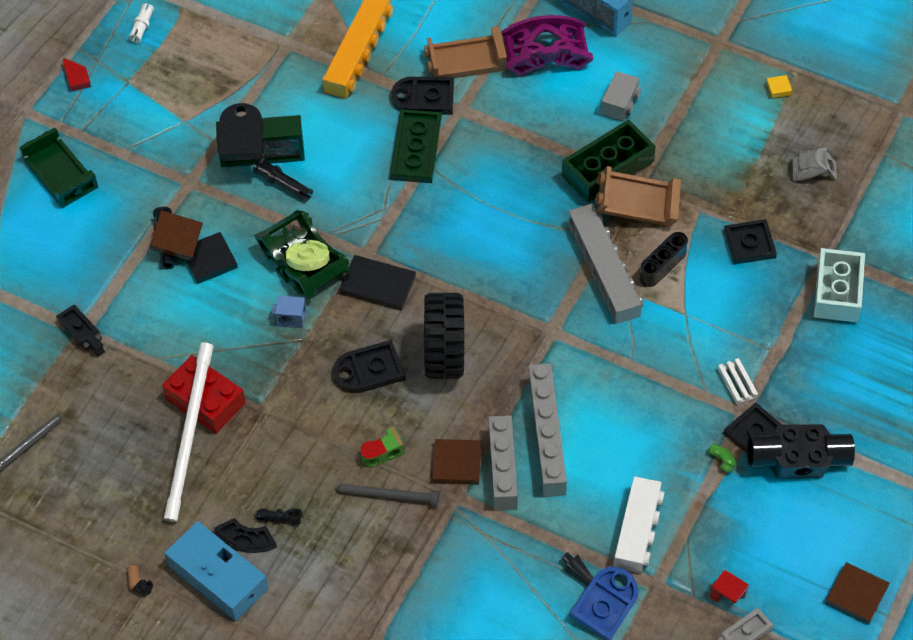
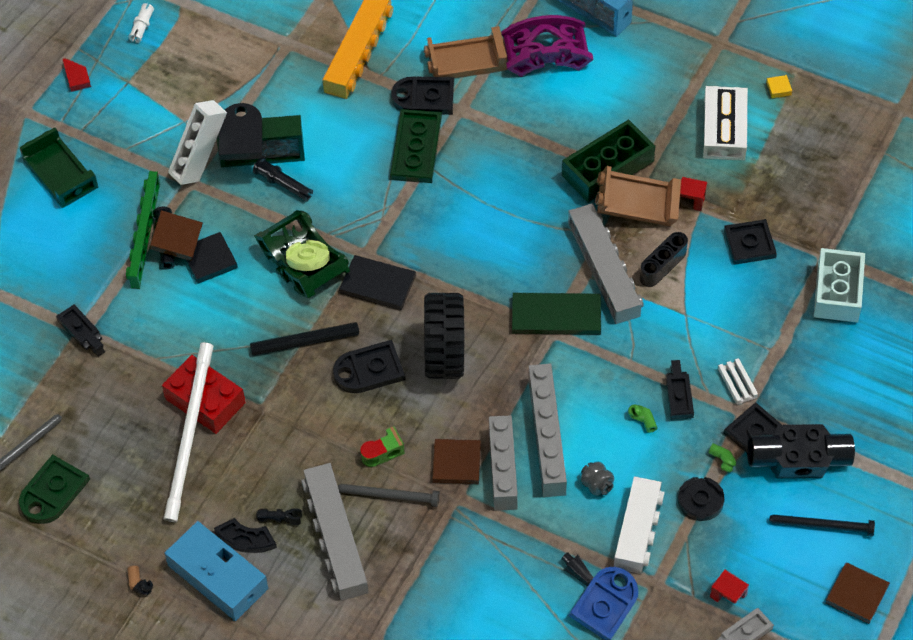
(52, 489): none -> dark green tile
(142, 235): none -> green plate
(197, 142): none -> white brick
(289, 311): medium blue brick -> none
(304, 338): none -> black axle
(335, 532): none -> light grey brick
(556, 313): none -> dark green tile
(597, 478): none -> dark grey piece
(620, 96): light grey piece -> none
(643, 415): none -> bright green arm
(679, 392): none -> black hinge
(694, 190): none -> red panel
(701, 498): none -> black tile
(725, 123): none -> white panel
(813, 163): light grey piece -> none
(824, 523): none -> black bar

